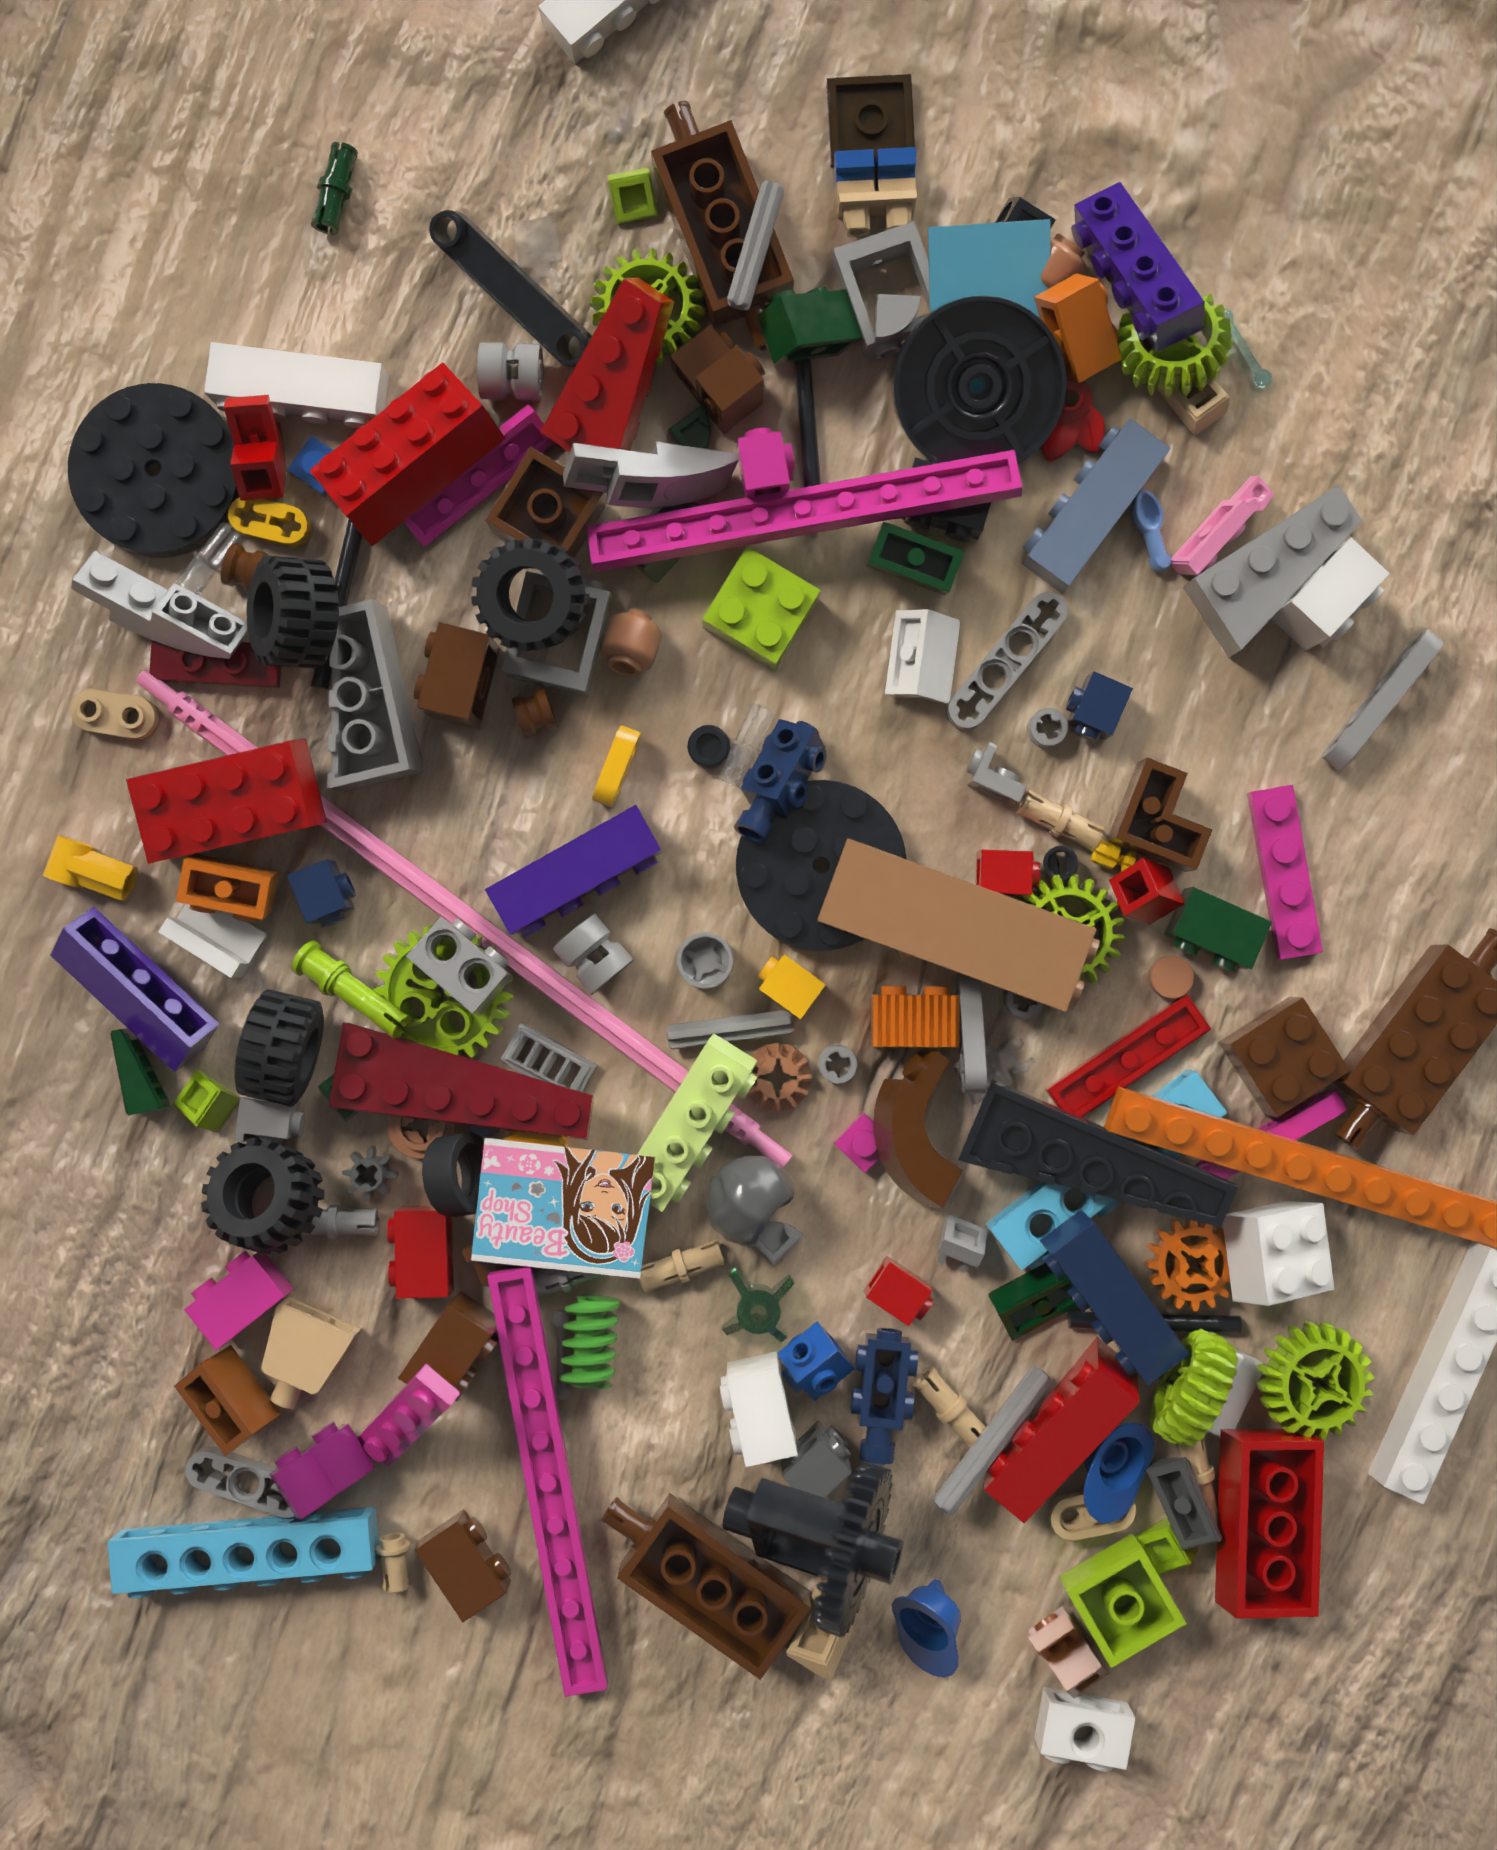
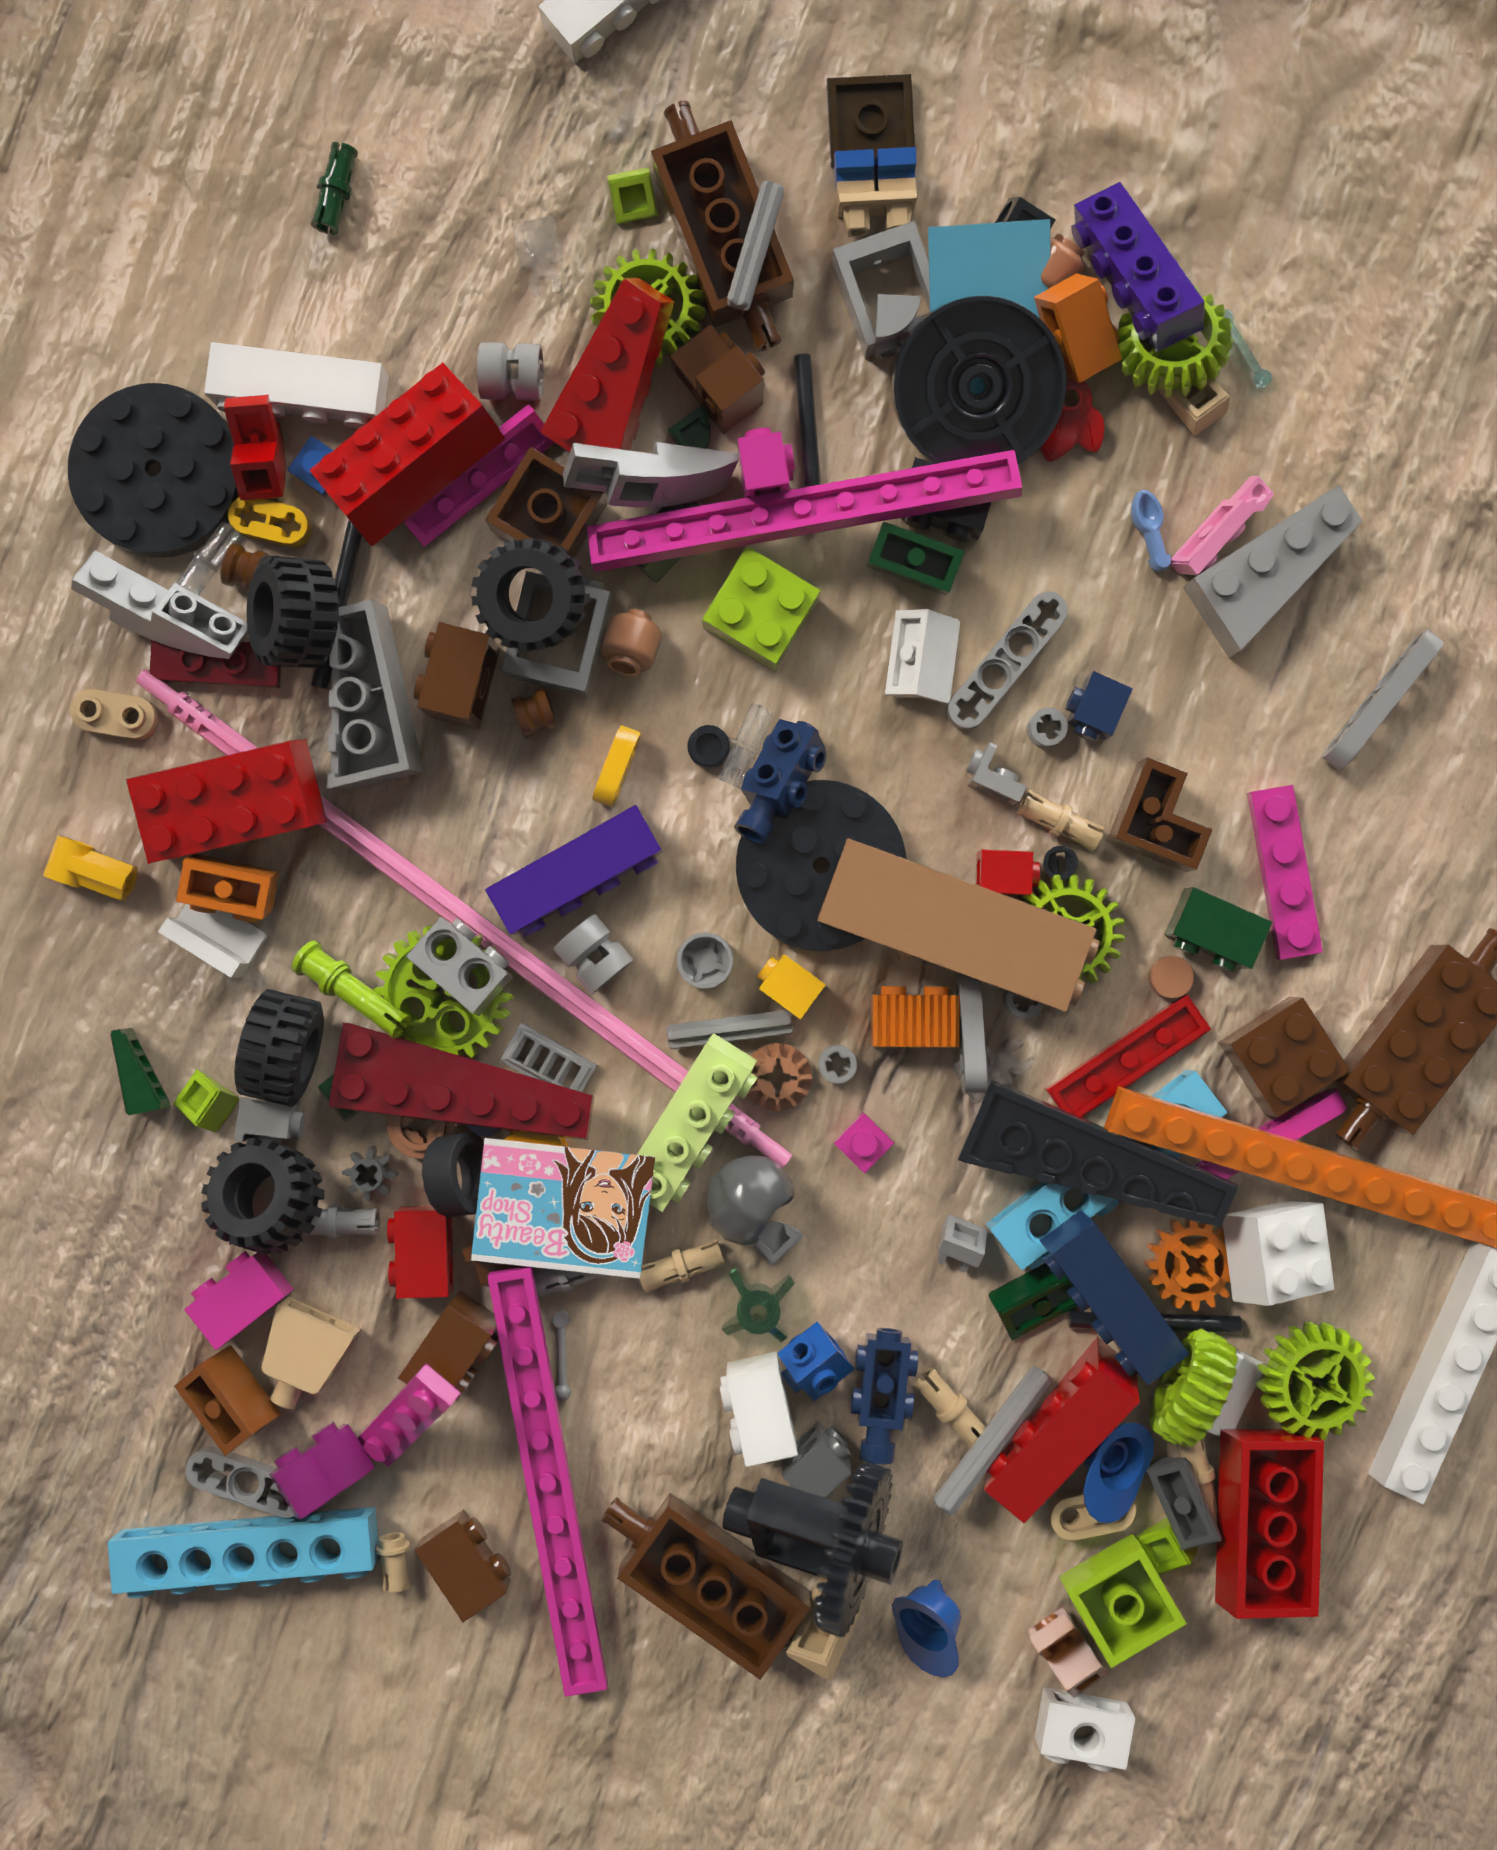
(134, 989): dark purple brick -> none
(322, 893): dark blue brick -> none
(509, 285): black piece -> none
(591, 1341): bright green piece -> none
(809, 325): dark green brick -> none
(899, 1292): red brick -> none
(902, 1132): reddish brown arch -> none
(1095, 506): sand blue brick -> none
(1109, 855): yellow piece -> none
(1146, 891): red brick -> none
(1330, 595): white brick -> none

